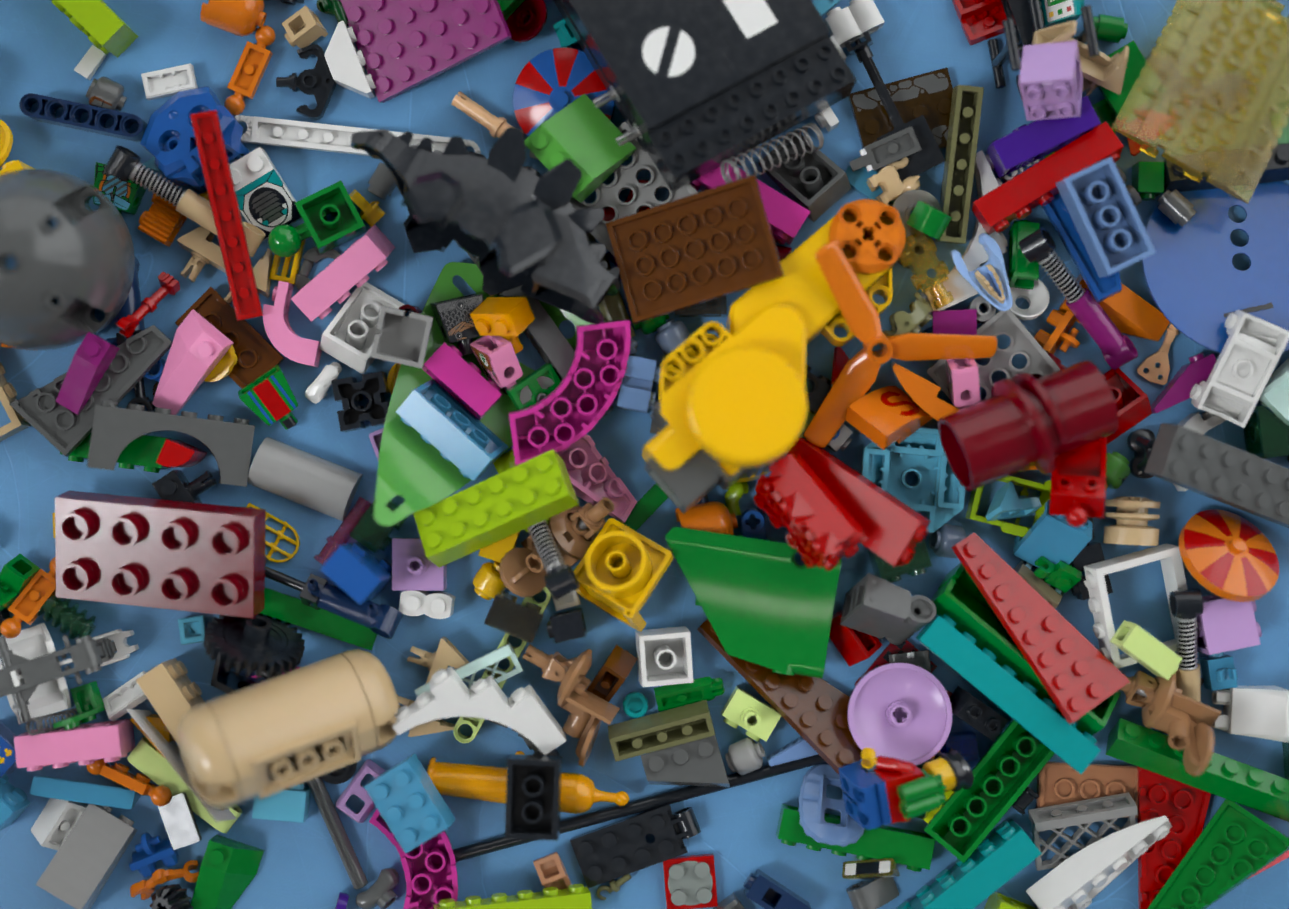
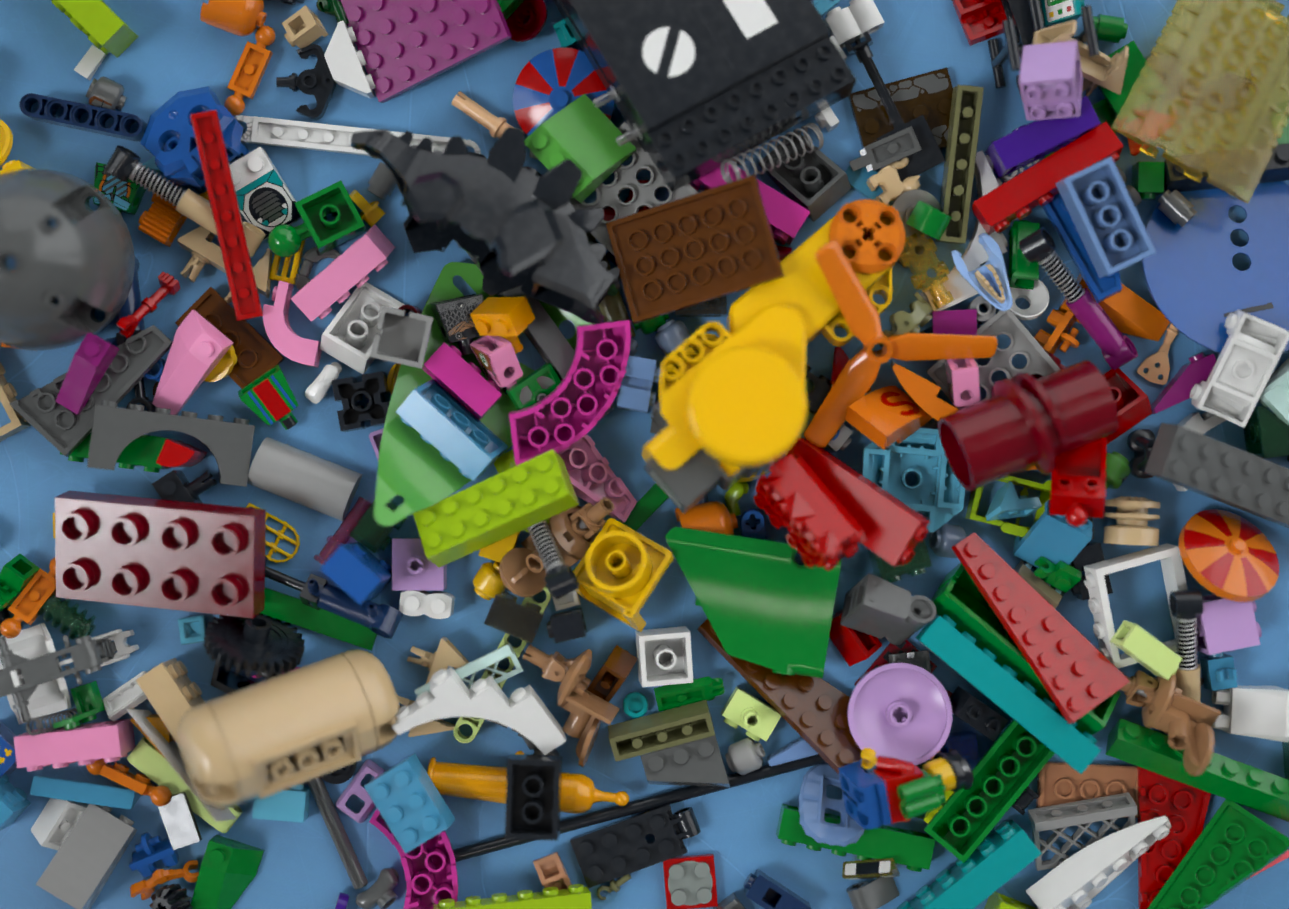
(169, 81): white plate -> none

